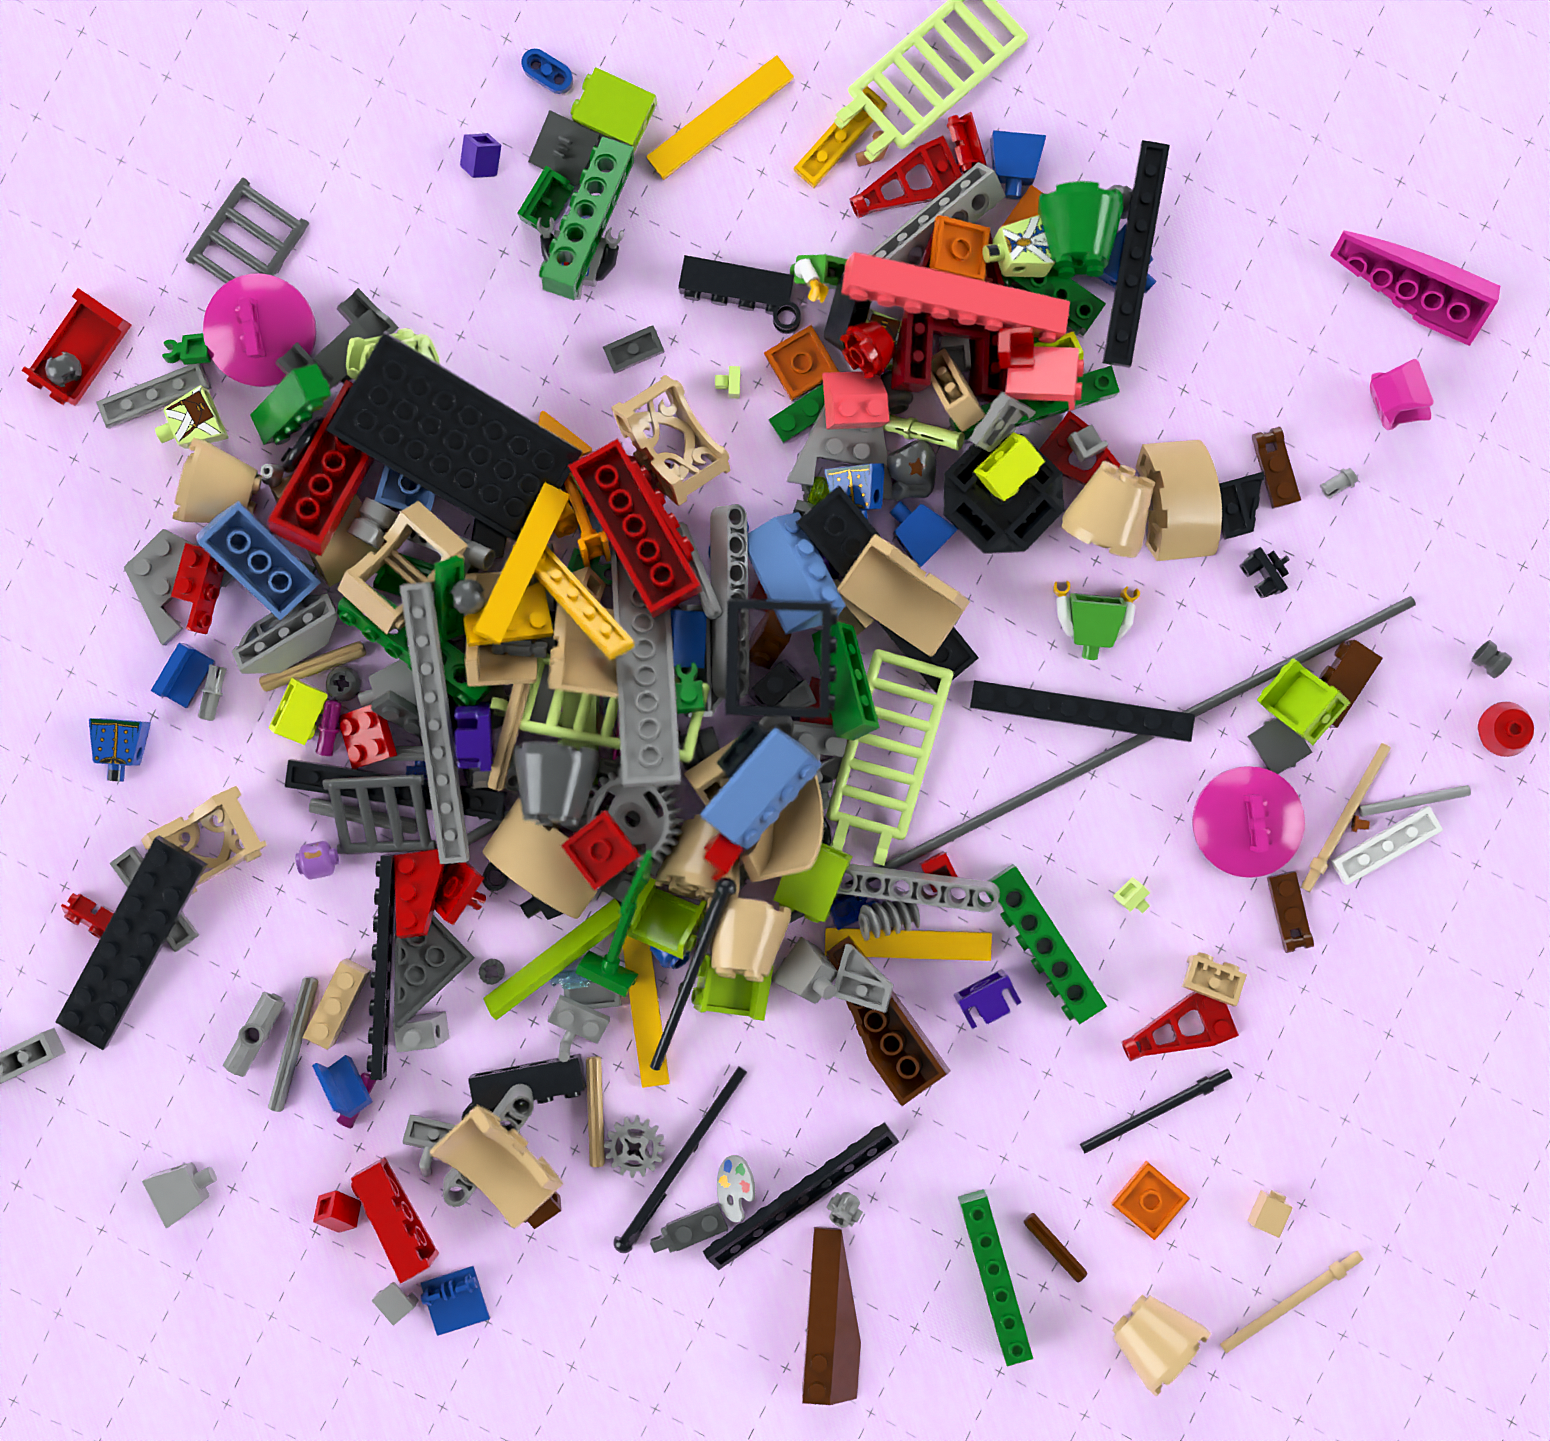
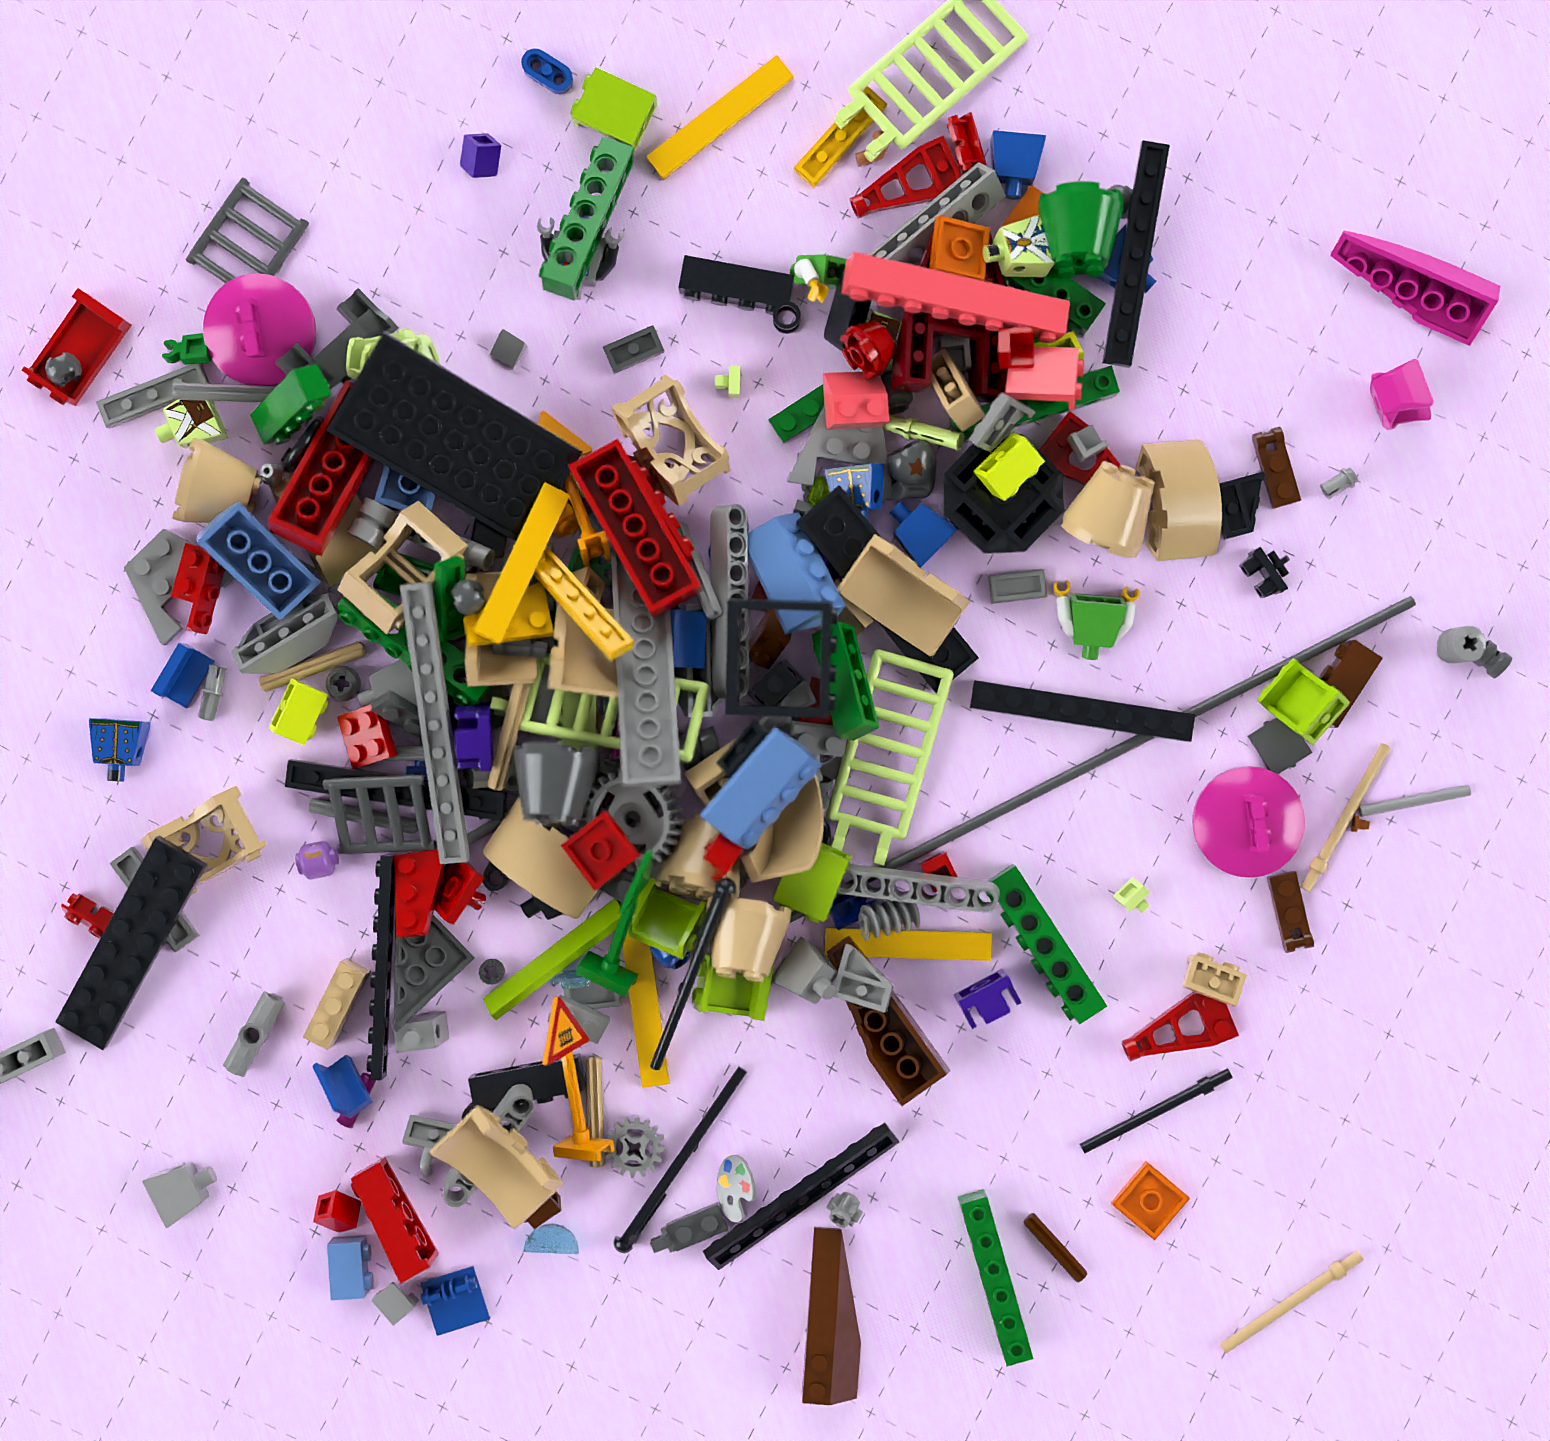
(220, 392): none -> light grey axle
(293, 1044): light grey axle -> none
(328, 728): magenta axle -> none
(349, 1268): none -> medium blue brick
(508, 349): none -> light grey slope
(546, 199): green hinge -> none
(551, 1239): none -> clear light blue tile
(562, 1039): none -> light orange piece
(563, 147): dark grey piece -> none
(690, 692): green plate -> none
(800, 362): orange tile -> none
(1017, 586): none -> light grey tile
(1158, 1341): tan cone -> none
(1270, 1212): tan brick -> none
(1386, 845): white plate -> none
(1461, 644): none -> light grey piece
(1505, 729): red cone -> none

